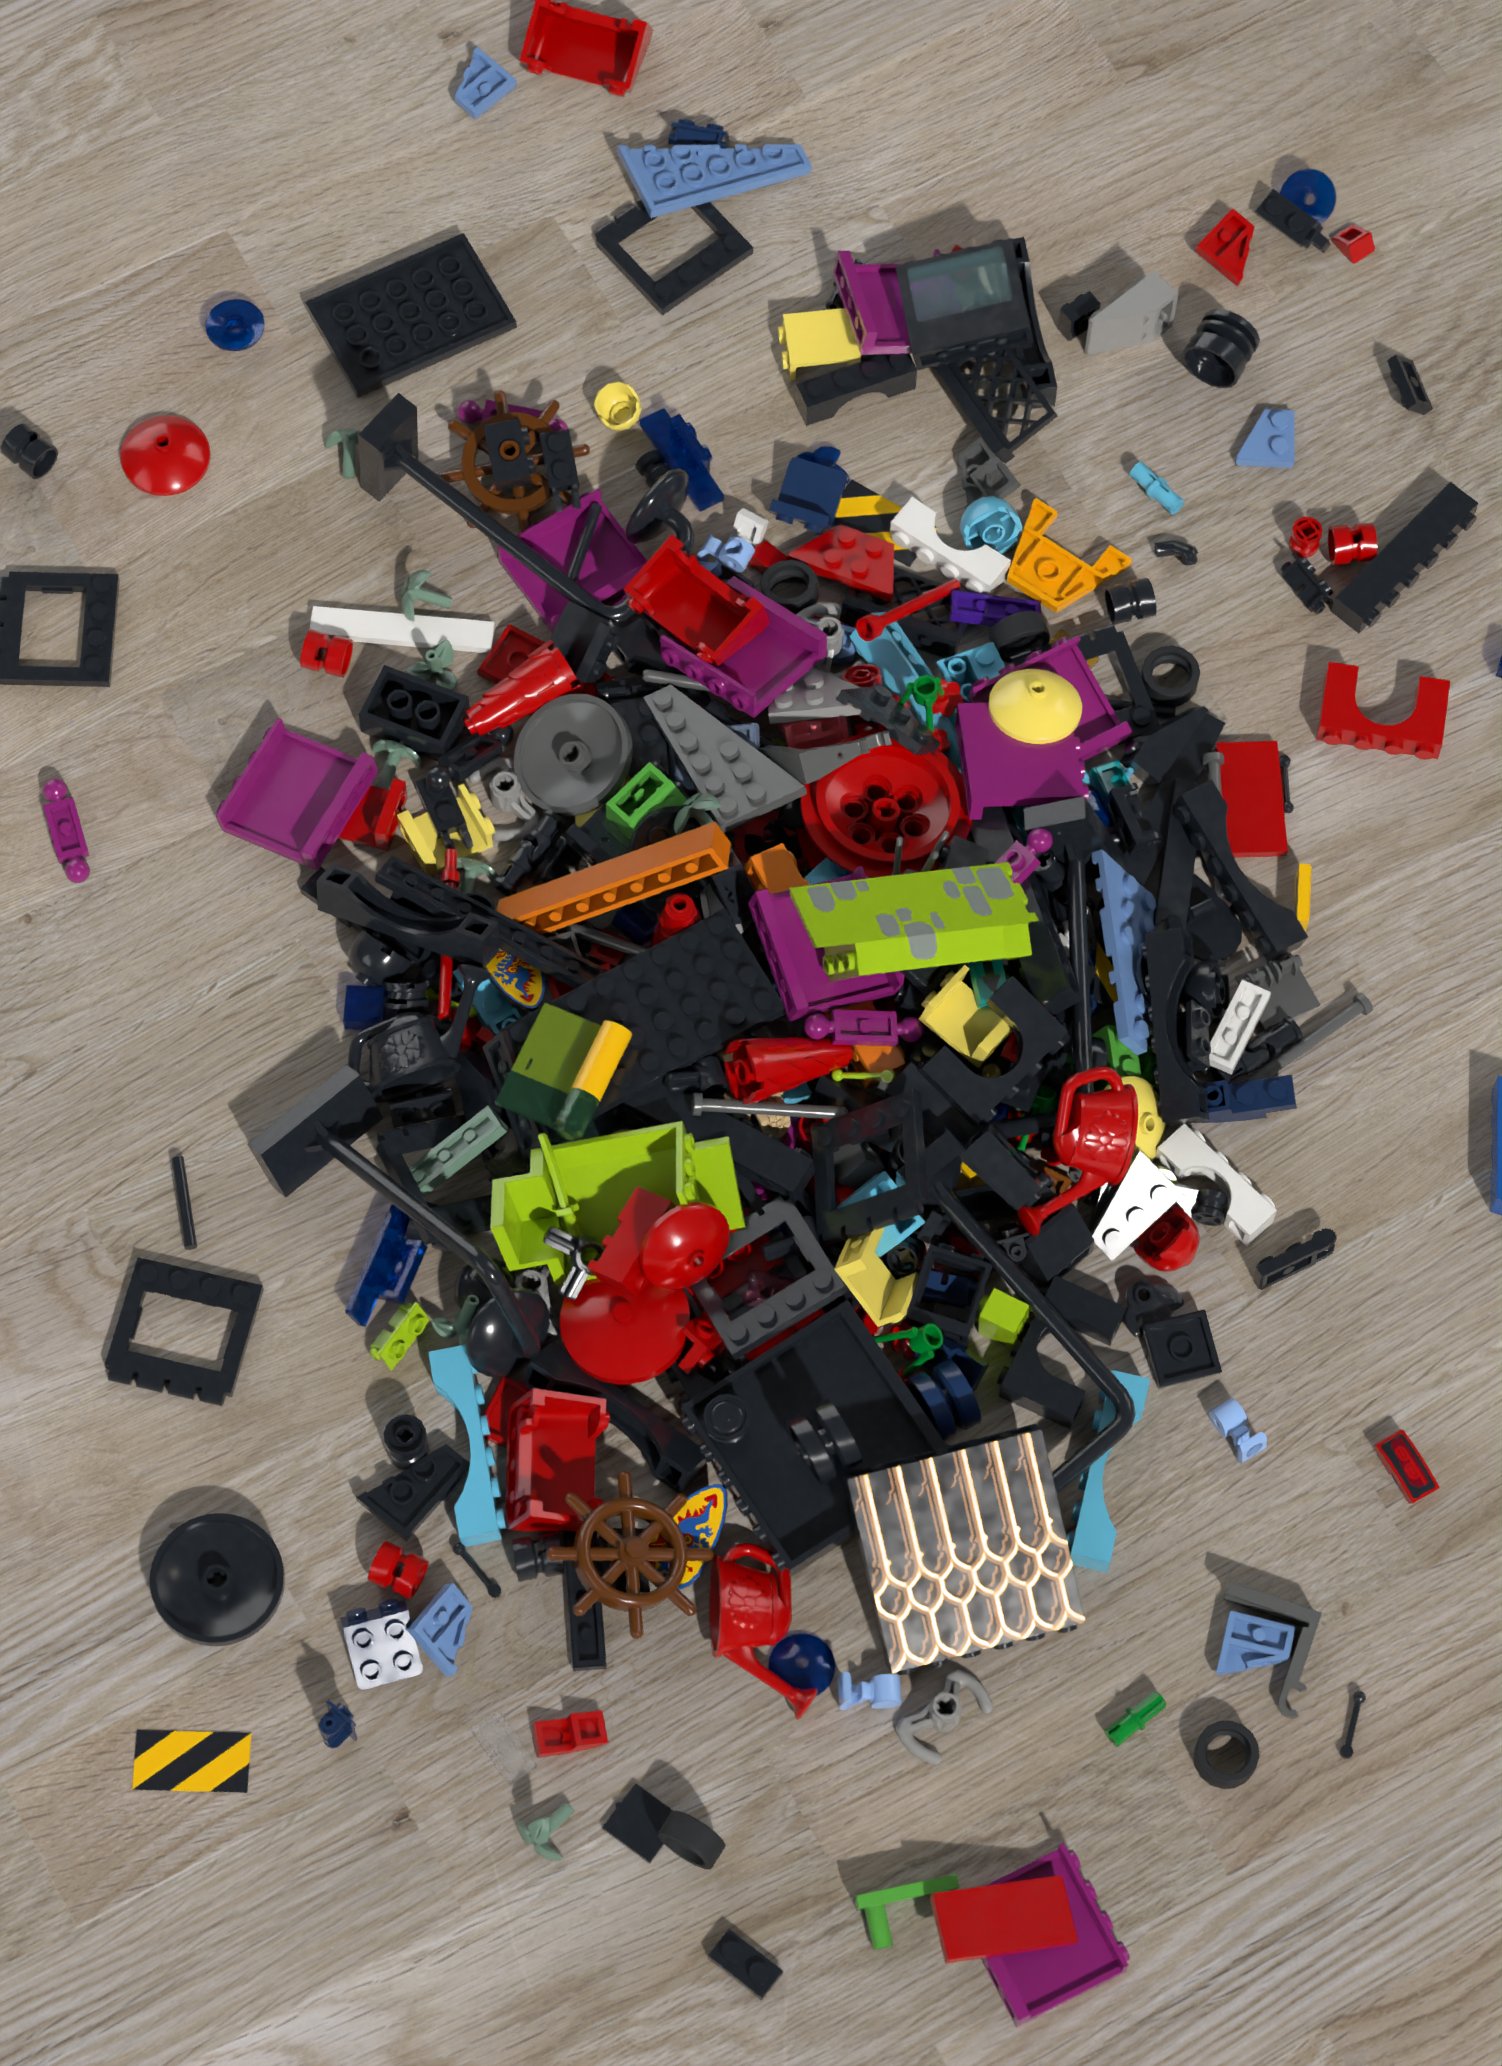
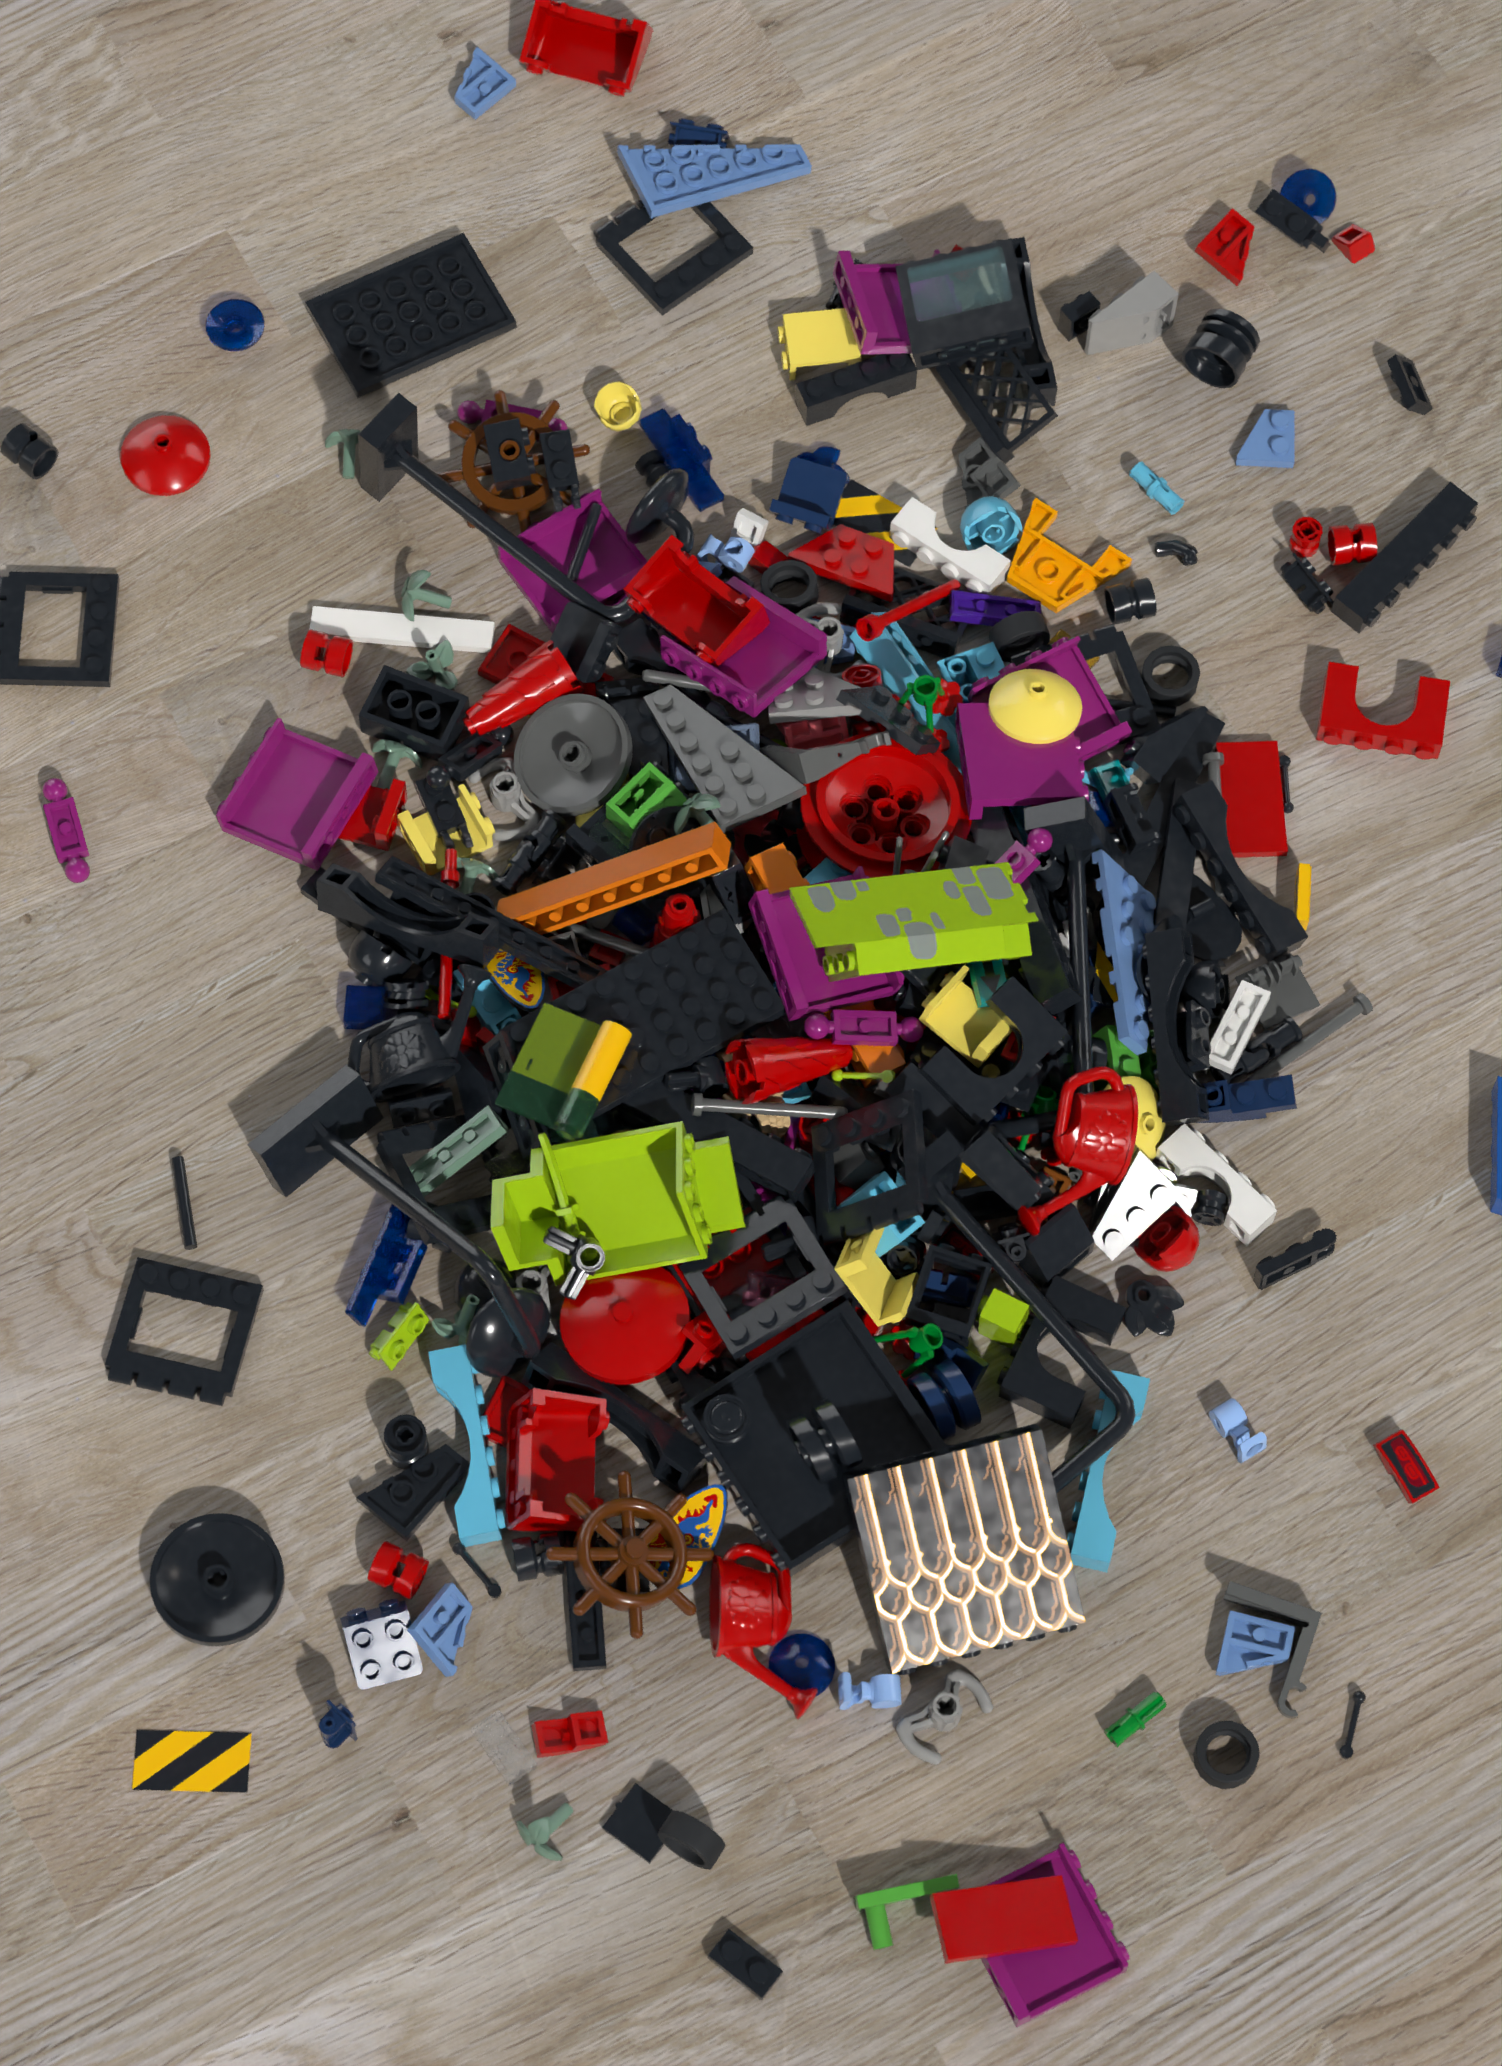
(620, 1260): red wedge -> none
(684, 1245): red dish -> none
(1181, 1349): black tile -> none

